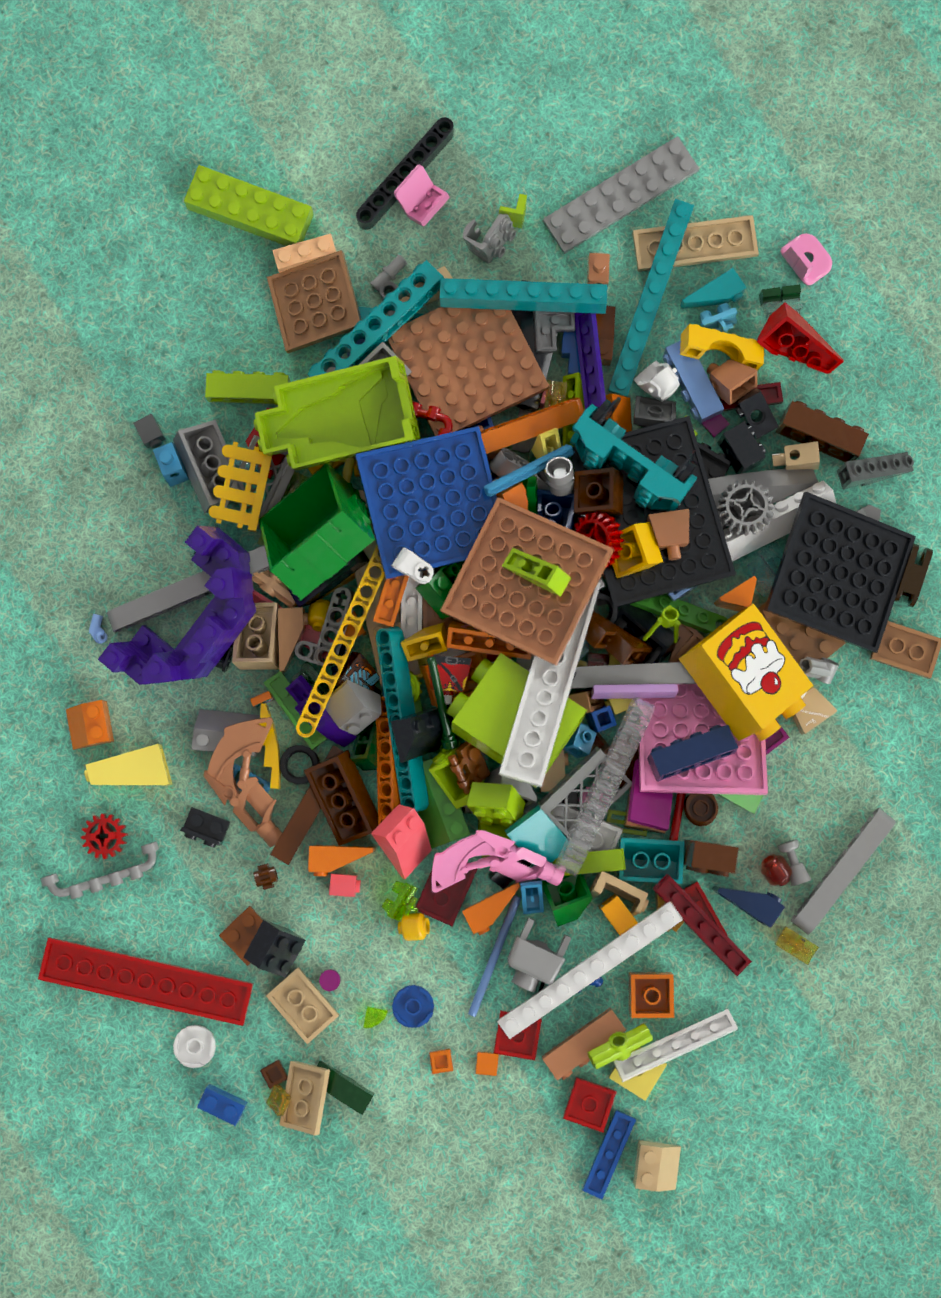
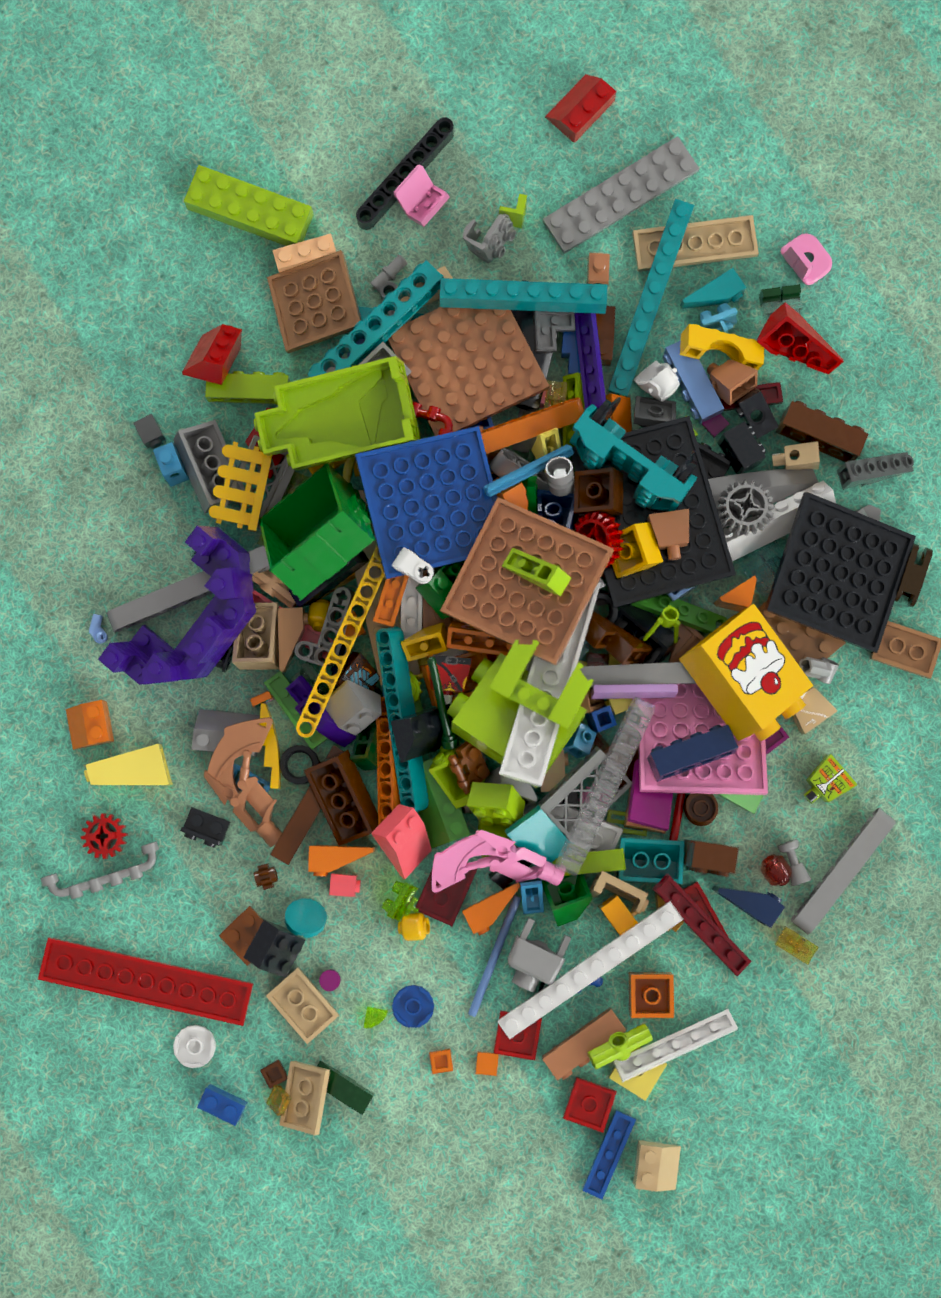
(214, 354): none -> red slope
(305, 917): none -> teal tile
(509, 684): none -> lime wedge
(582, 106): none -> red slope
(828, 781): none -> lime torso

